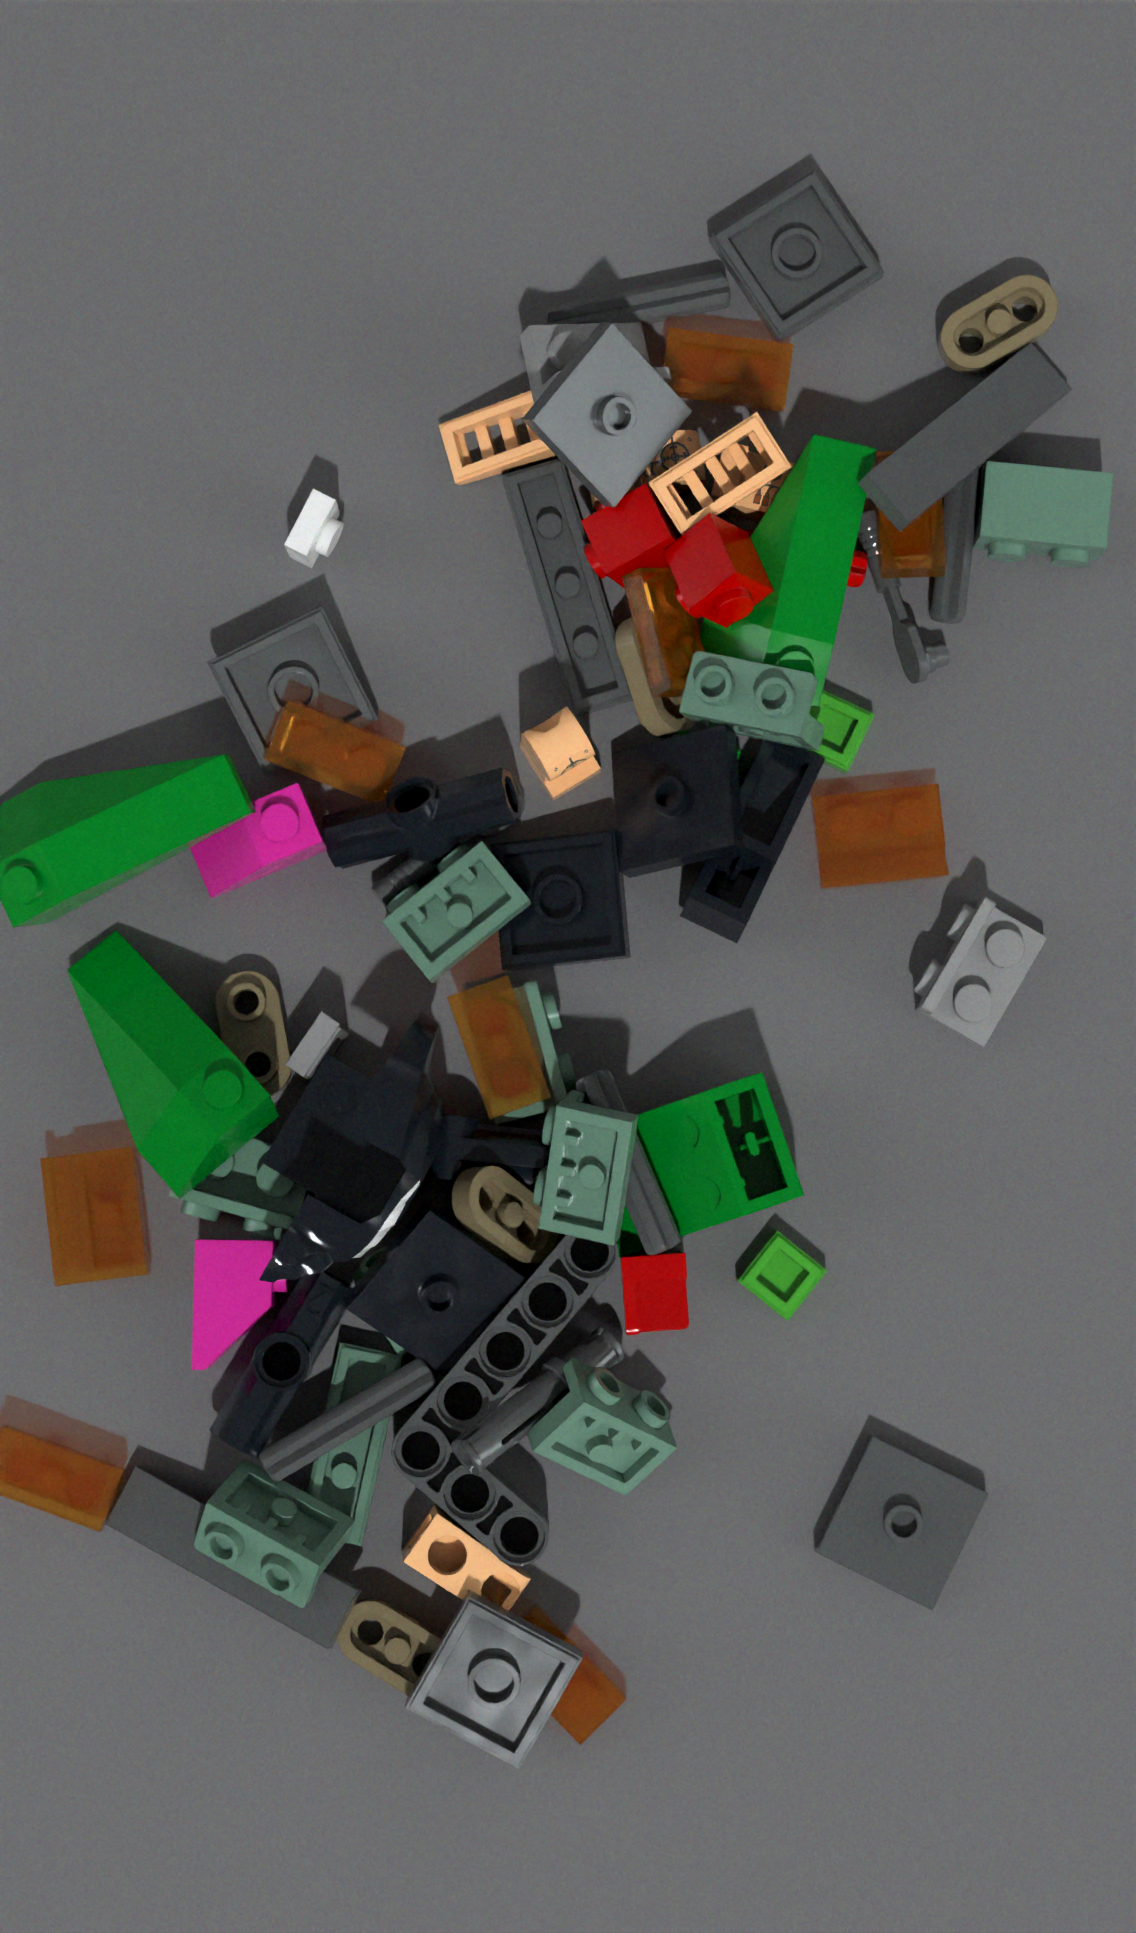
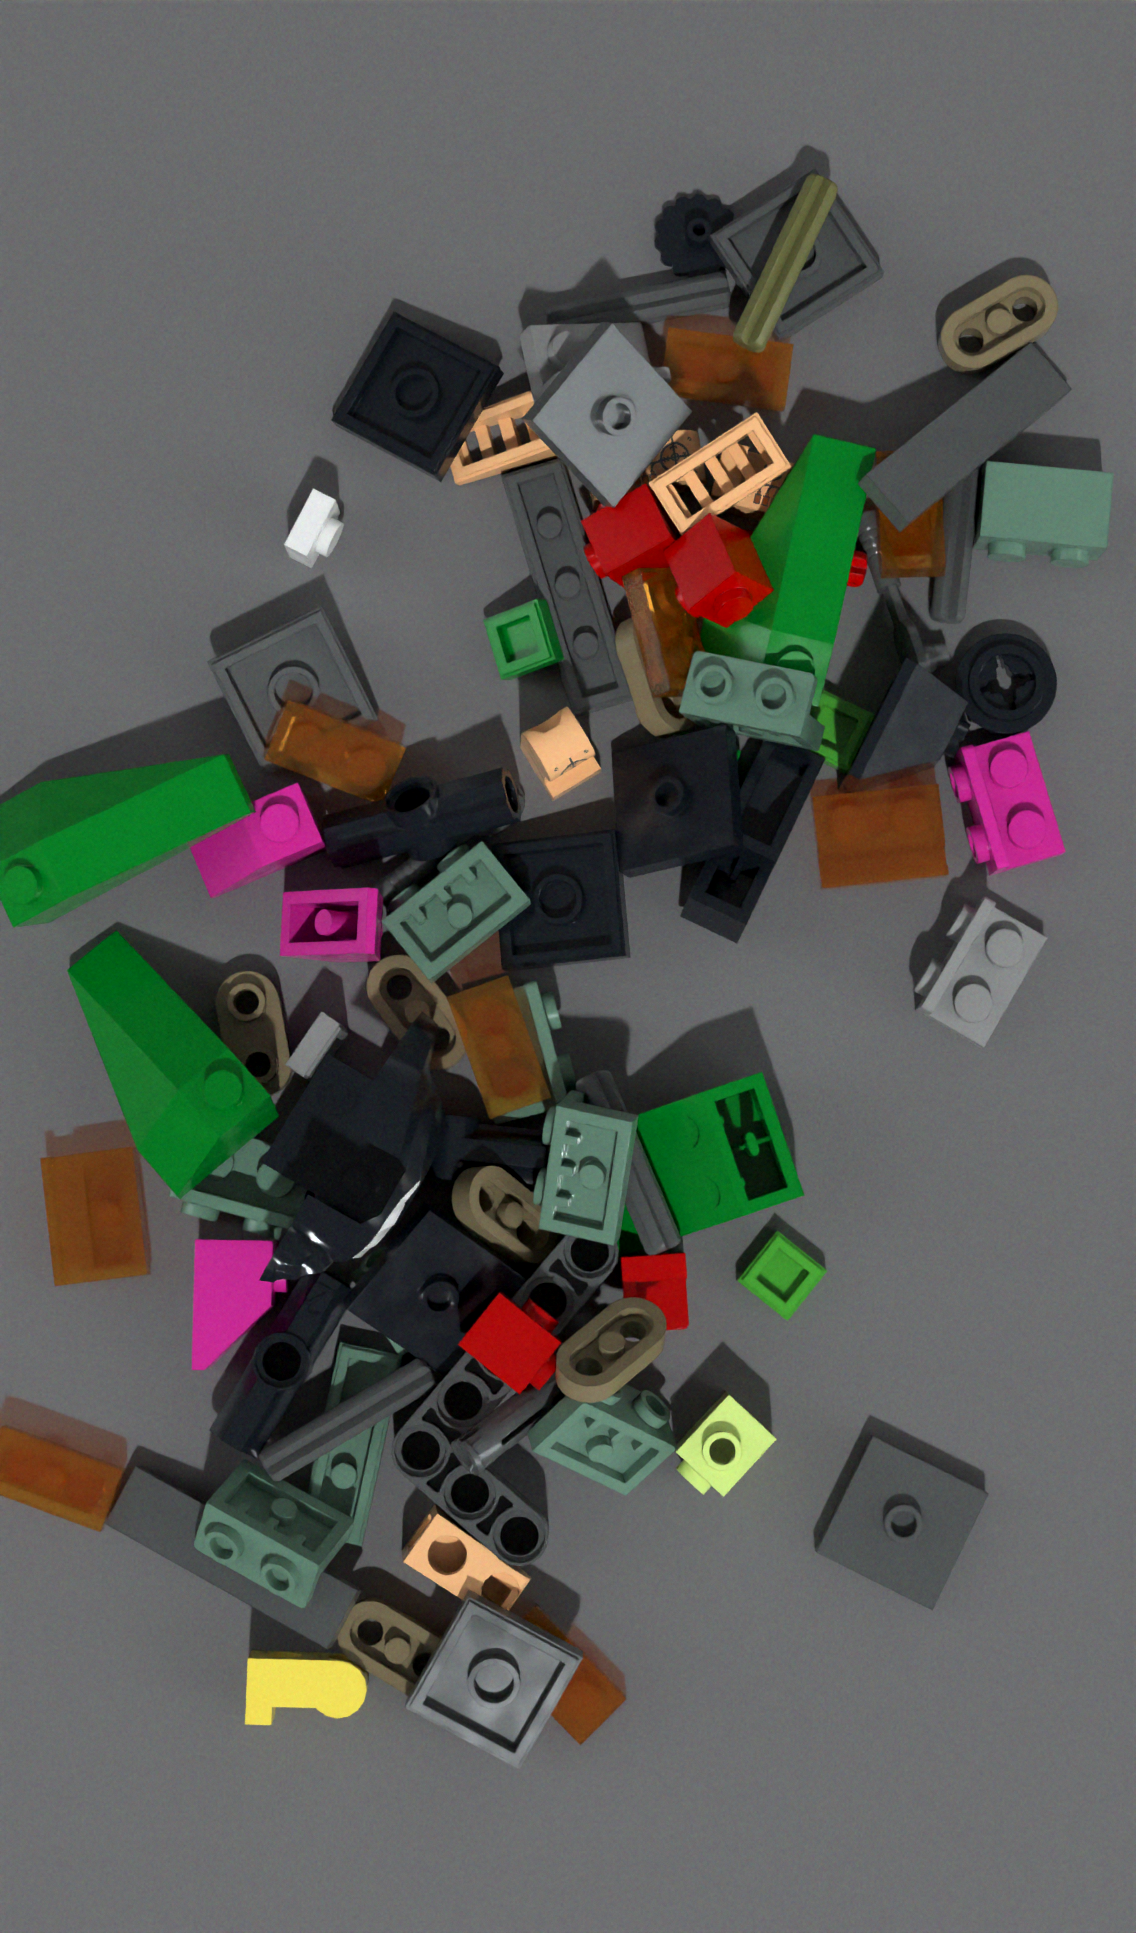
(302, 1681): none -> light yellow leg
(332, 925): none -> dark pink slope
(417, 396): none -> black plate
(423, 998): none -> dark tan plate
(515, 1342): none -> red brick
(523, 639): none -> green tile
(606, 1354): none -> dark tan plate
(686, 235): none -> black piece
(722, 1446): none -> yellowish green brick
(785, 263): none -> olive axle
(908, 731): none -> black slope
(1006, 804): none -> dark pink bracket
(1020, 659): none -> black gear

